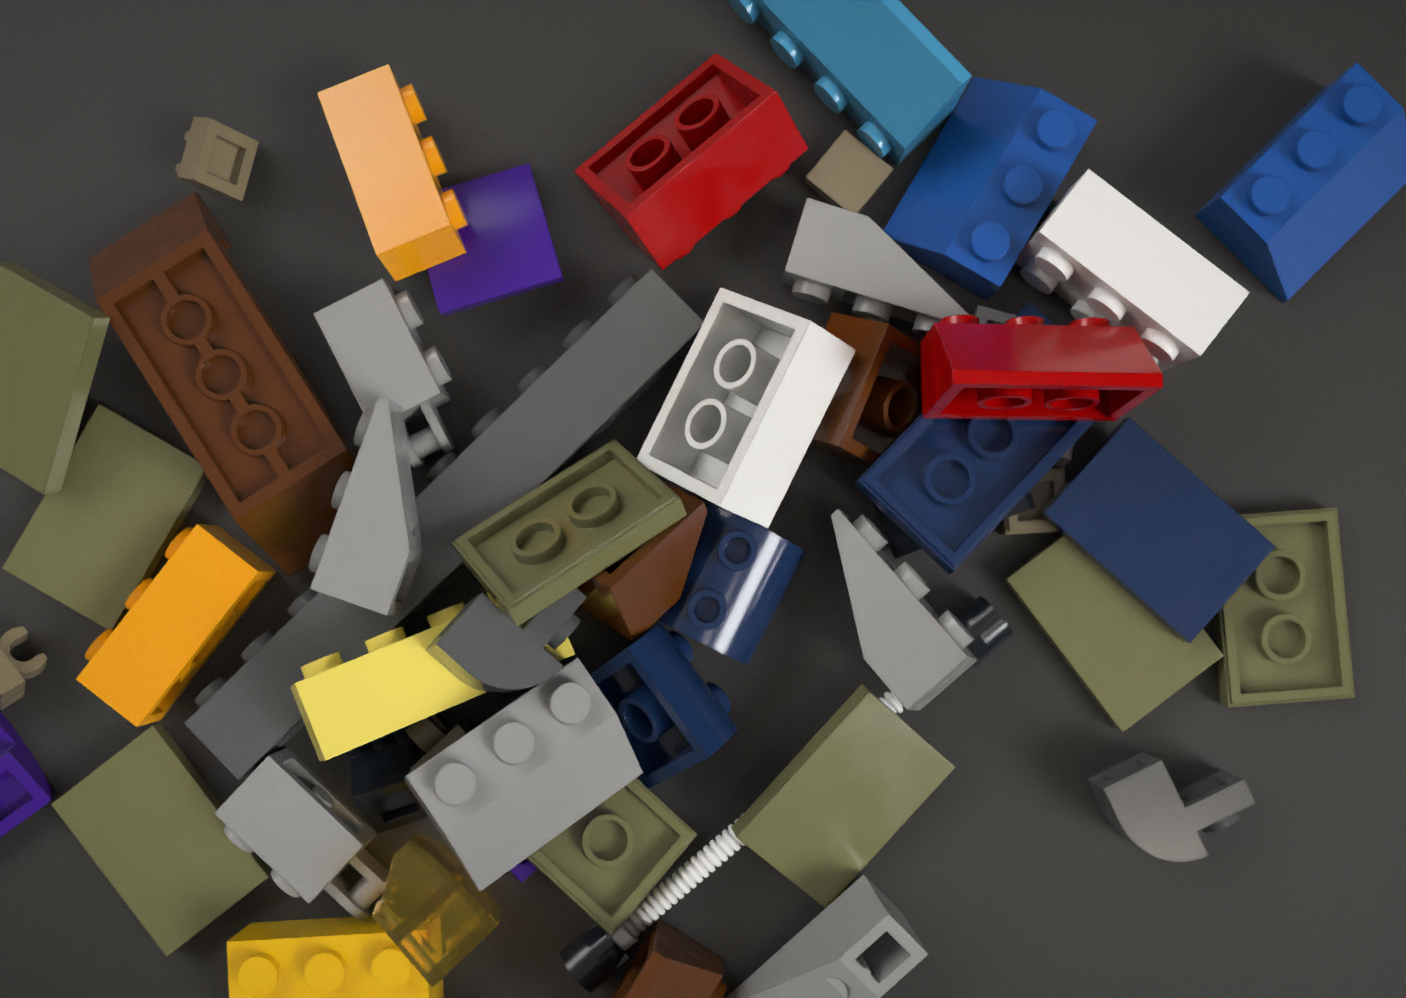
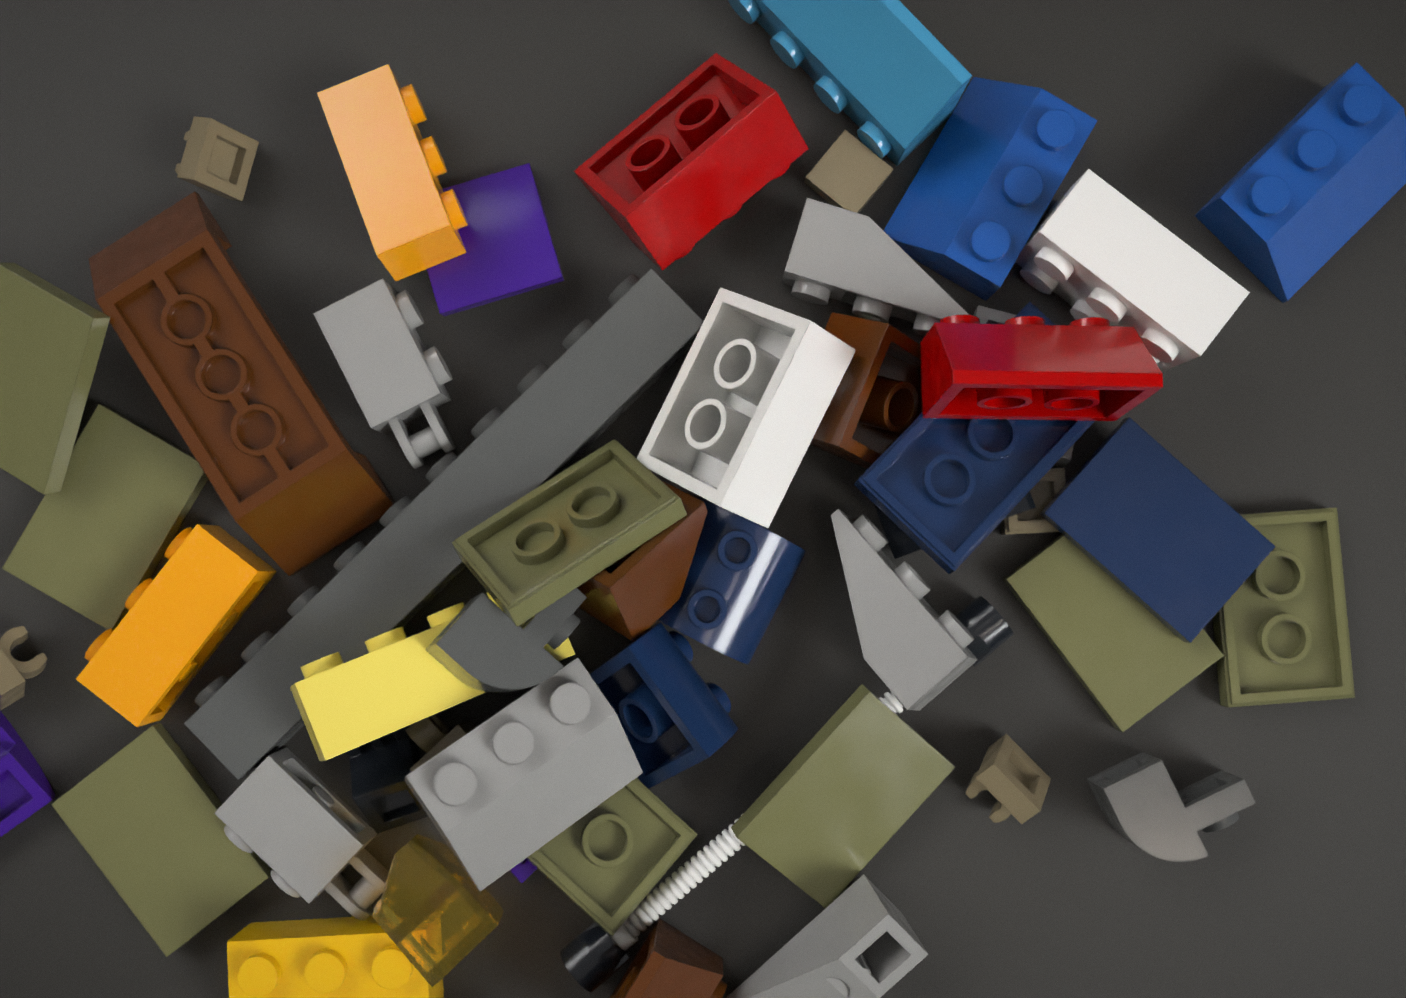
(376, 528): light grey slope -> none
(1012, 780): none -> dark tan tile

